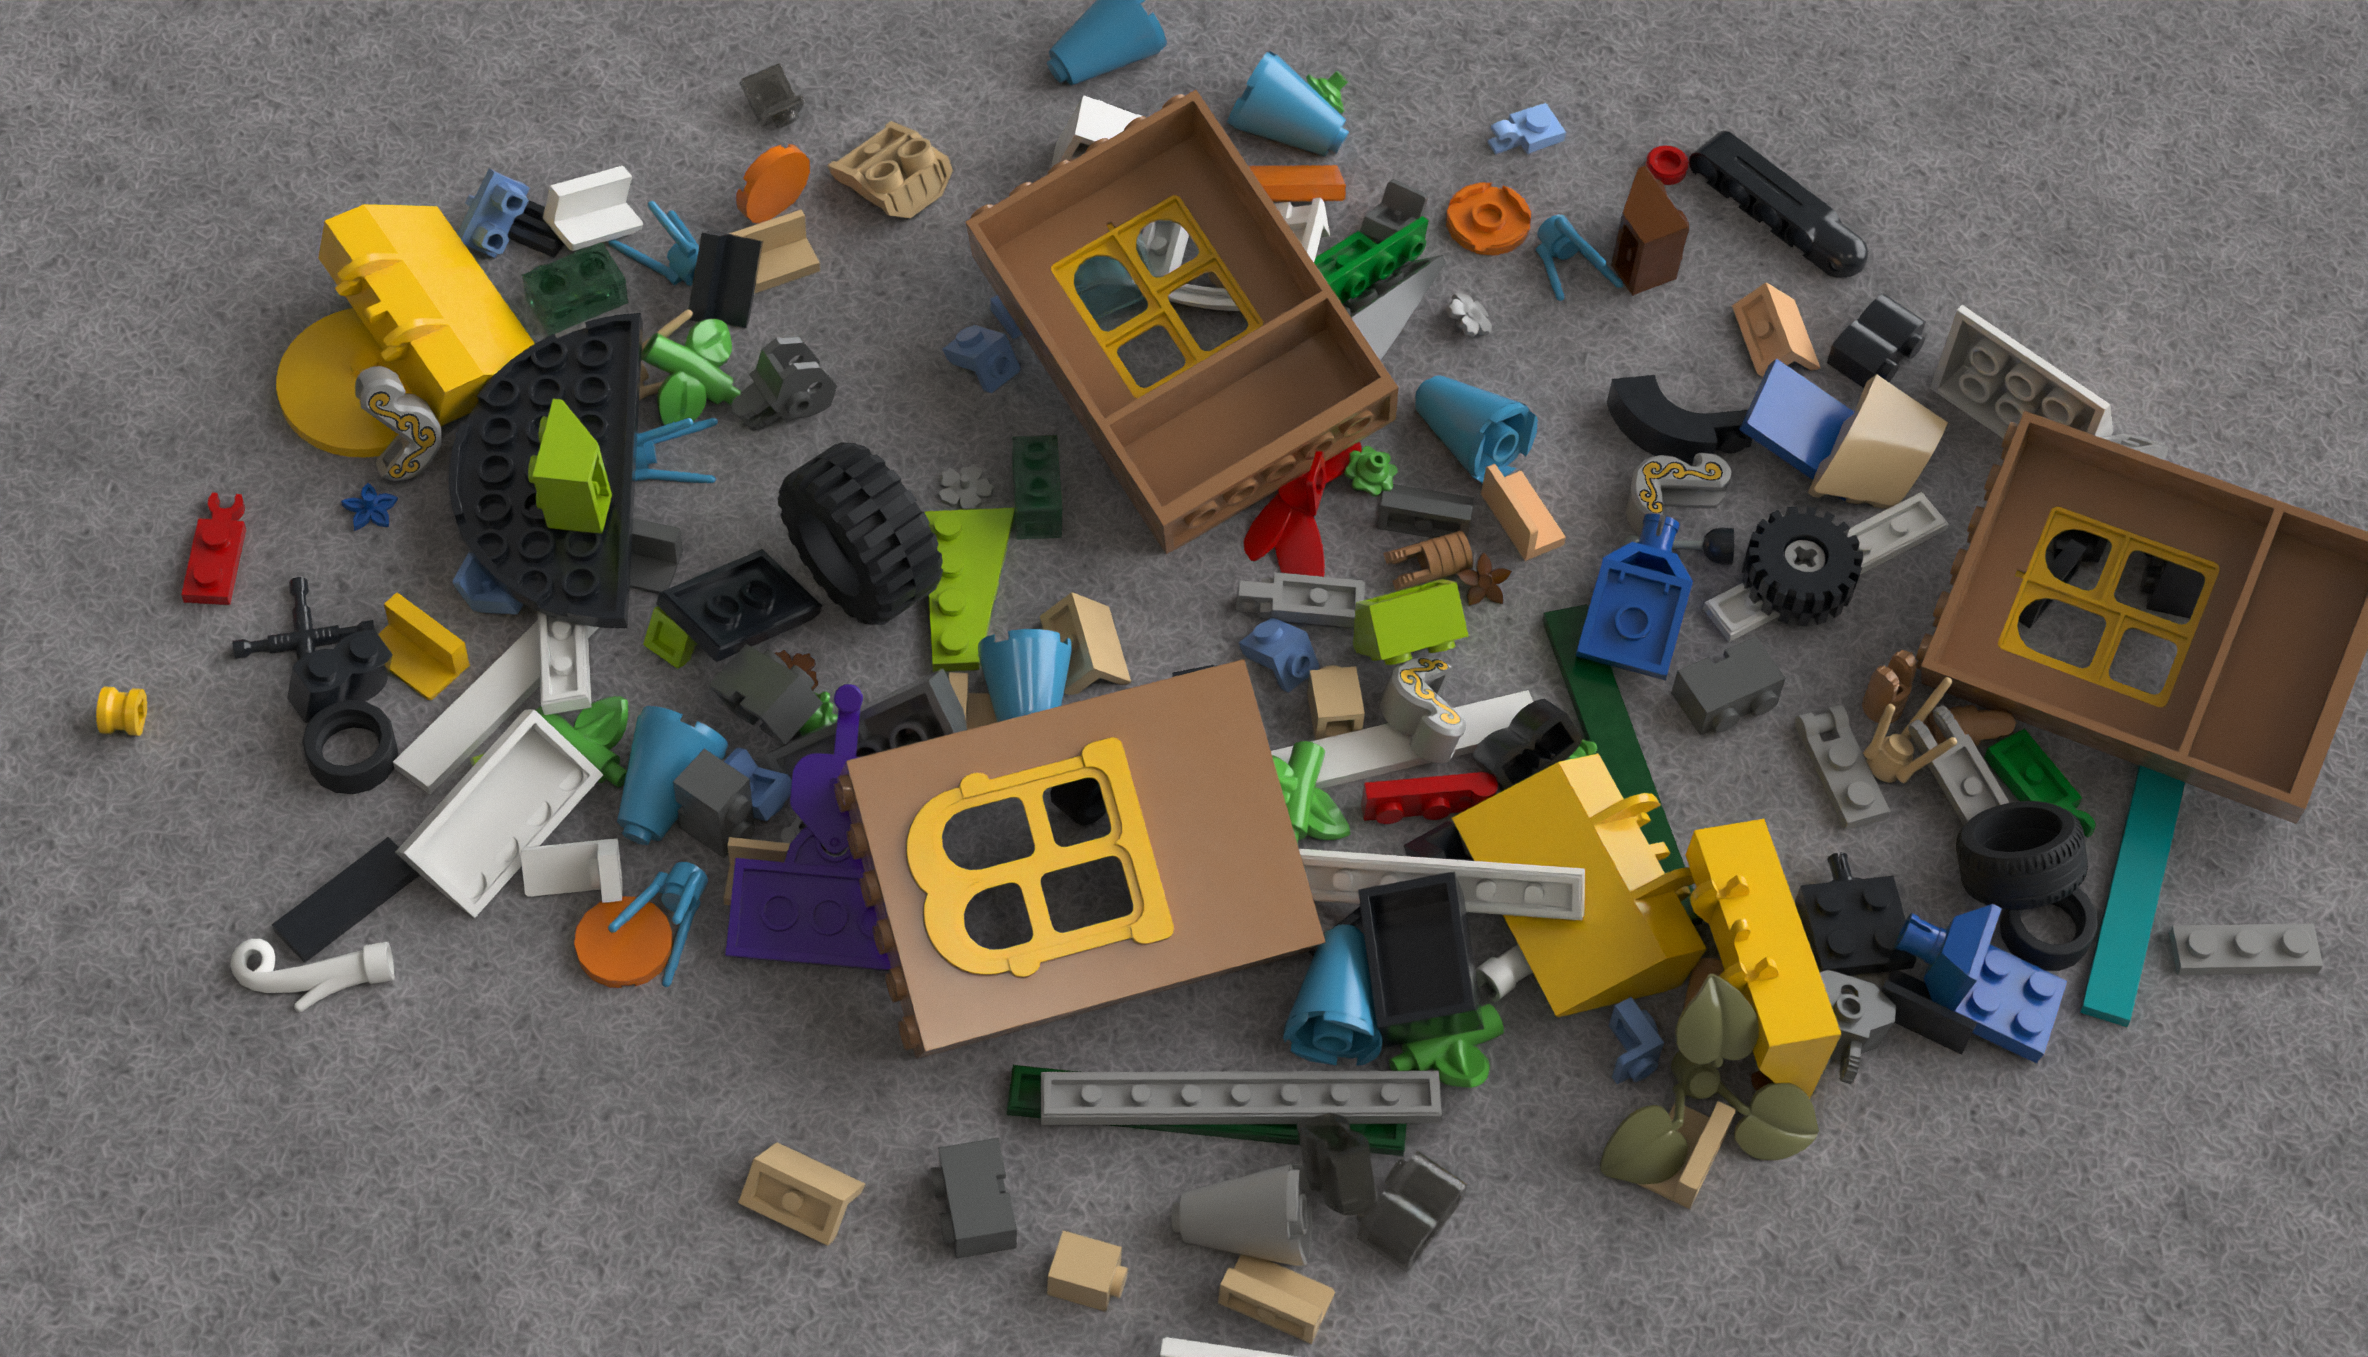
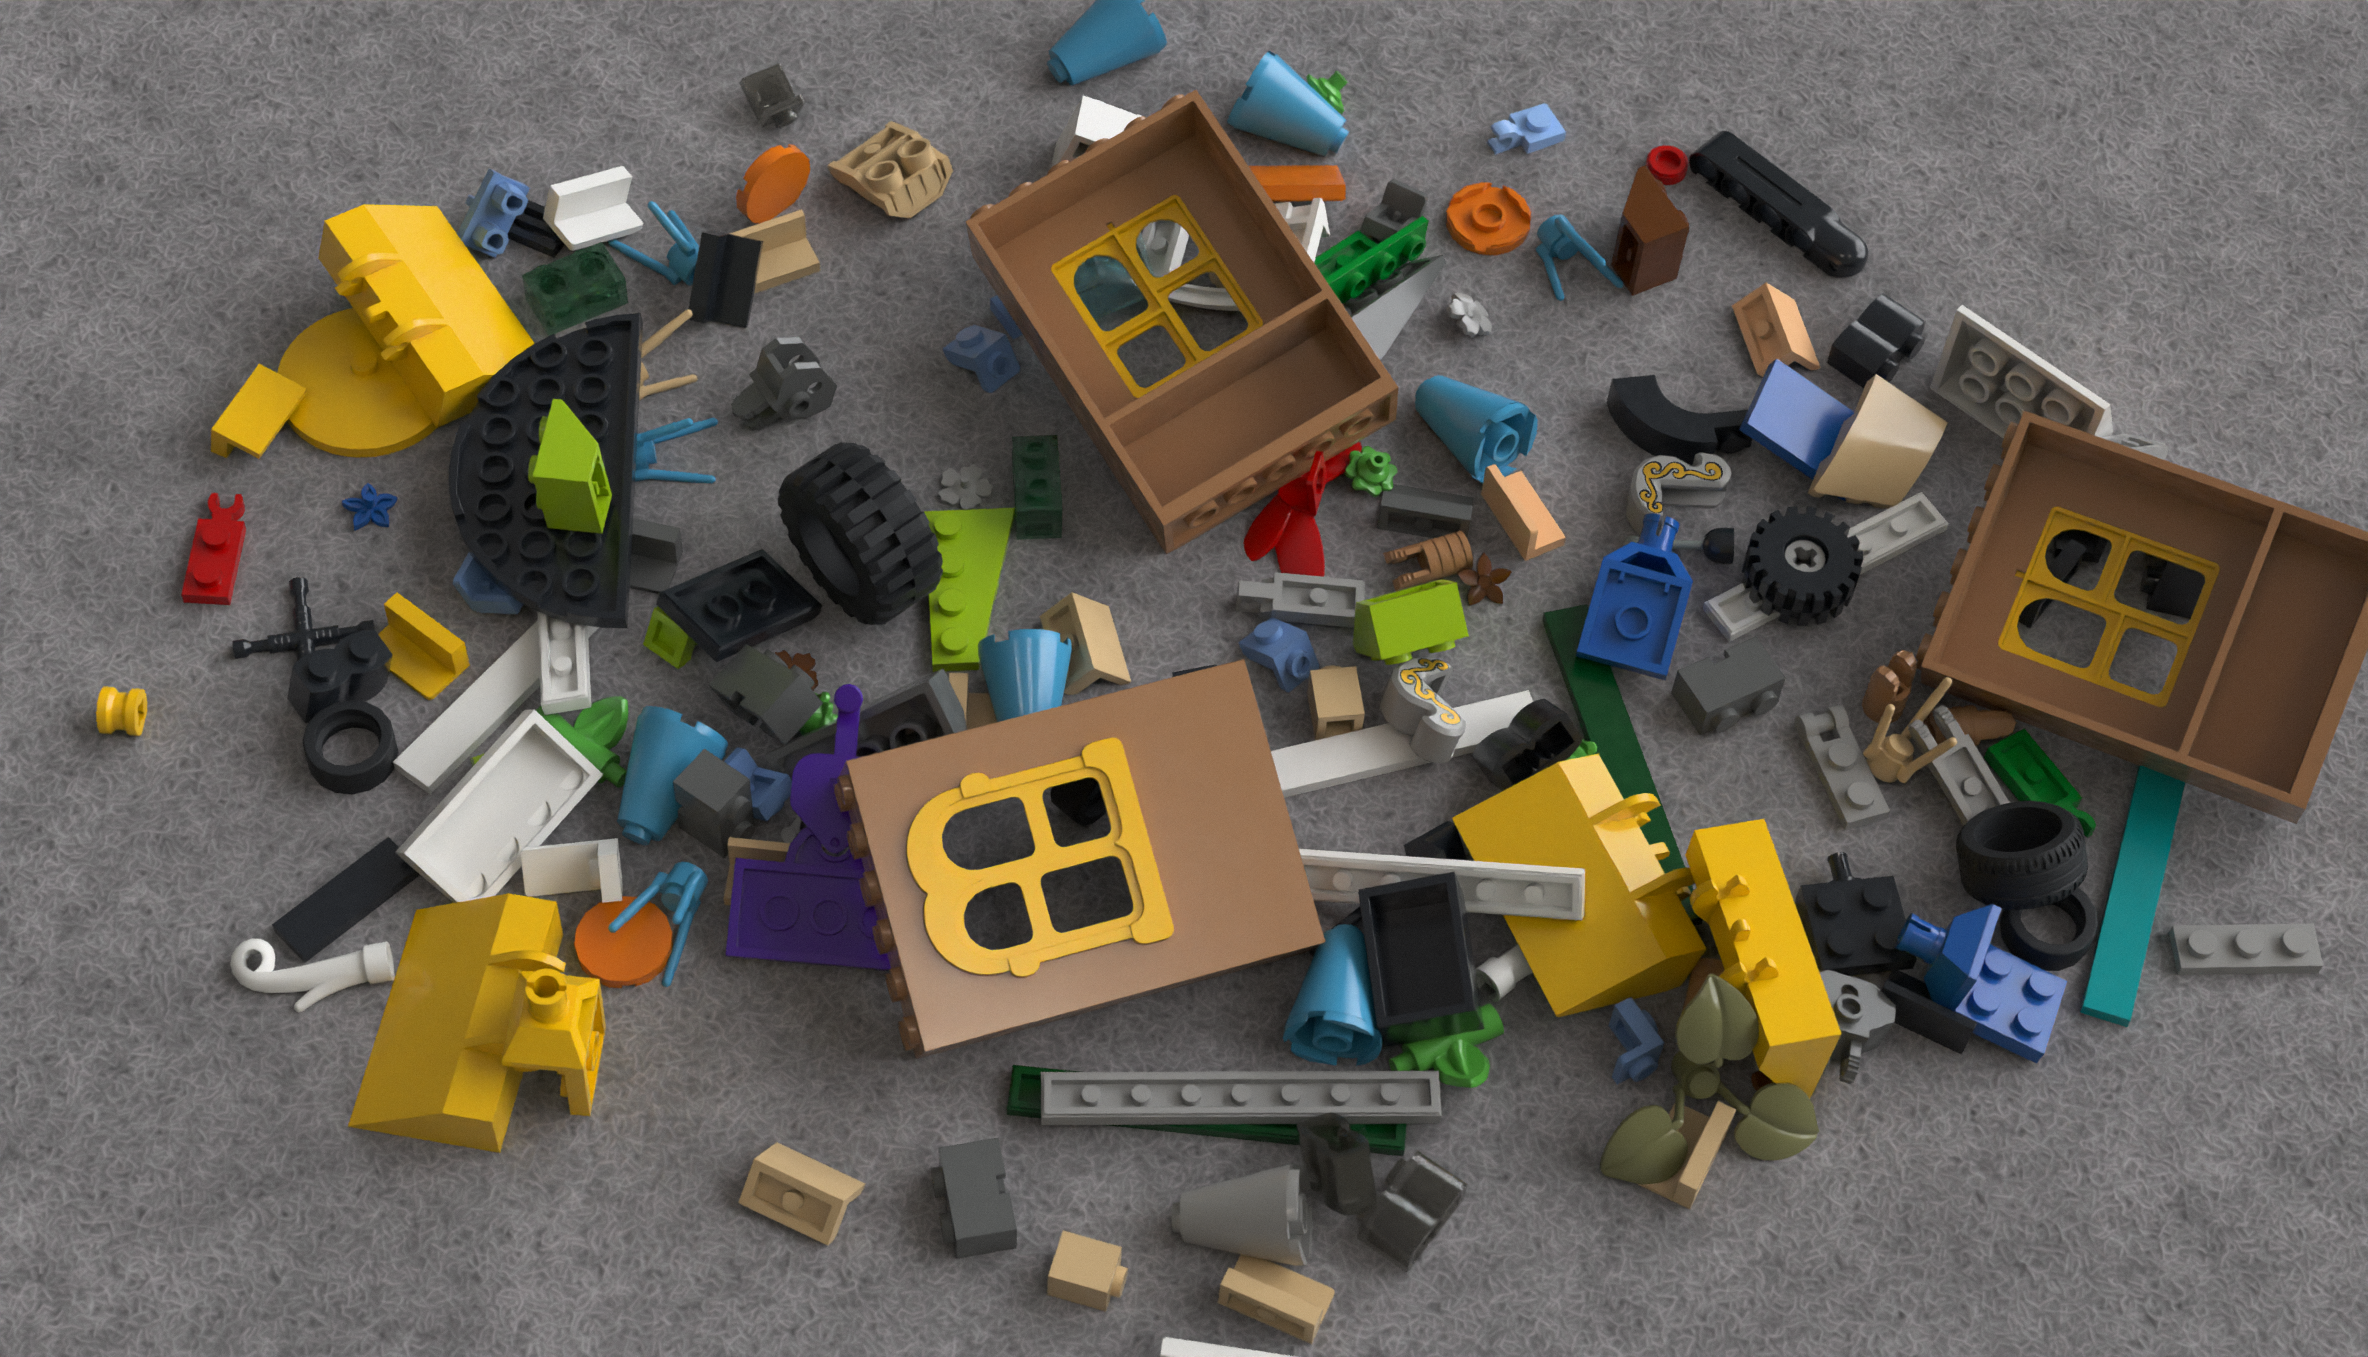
(256, 413): none -> yellow panel
(407, 415): light grey animal -> none
(448, 1019): none -> yellow piece
(558, 1028): none -> yellow plate
(692, 370): bright green plant -> none
(1309, 807): bright green plant -> none
(1425, 796): red plate -> none

